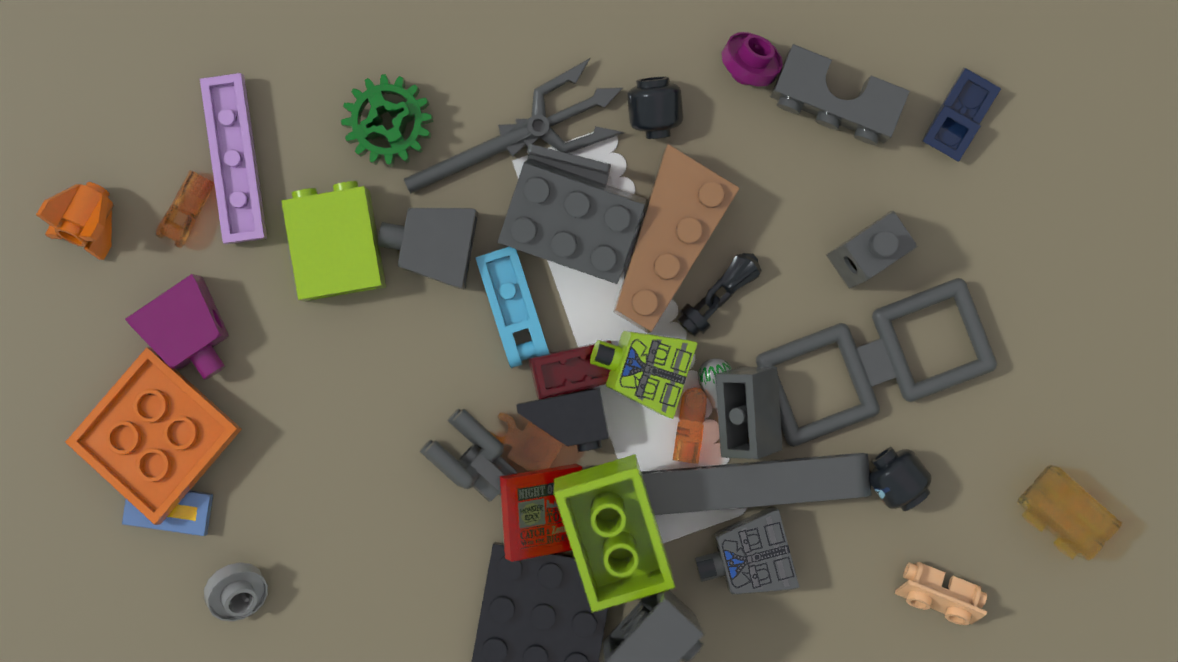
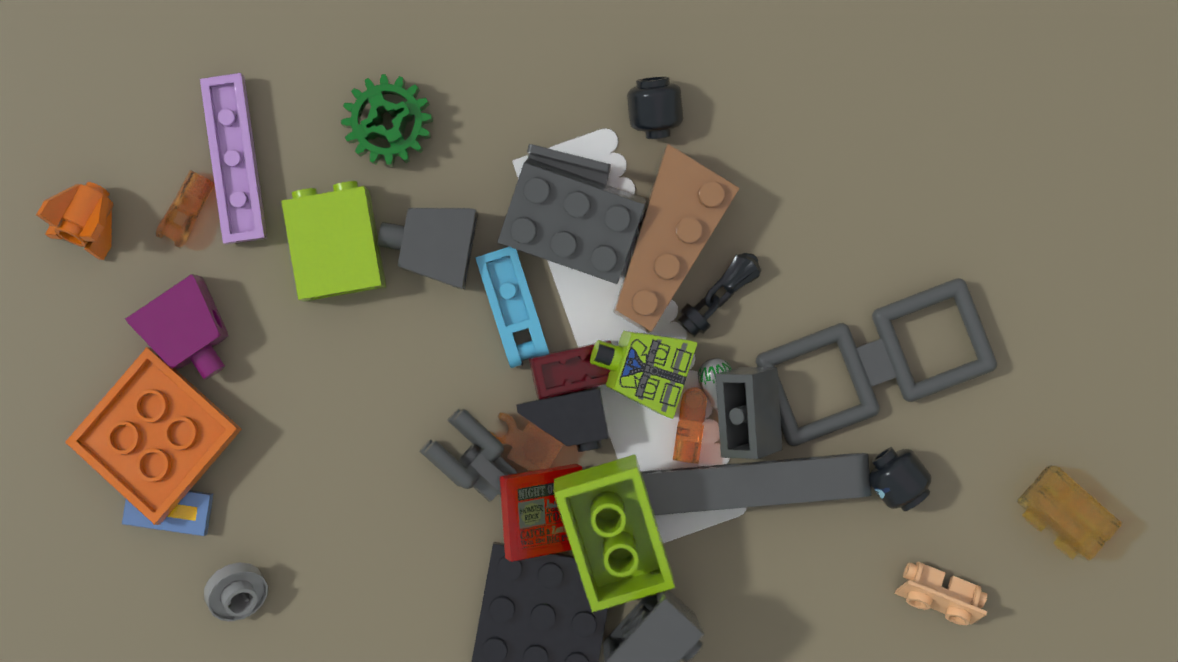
(525, 132): dark grey piece -> none
(751, 59): magenta plate -> none
(751, 555): torso -> none
(804, 87): dark grey arch -> none
(872, 250): dark grey torso -> none
(961, 114): dark blue slope -> none

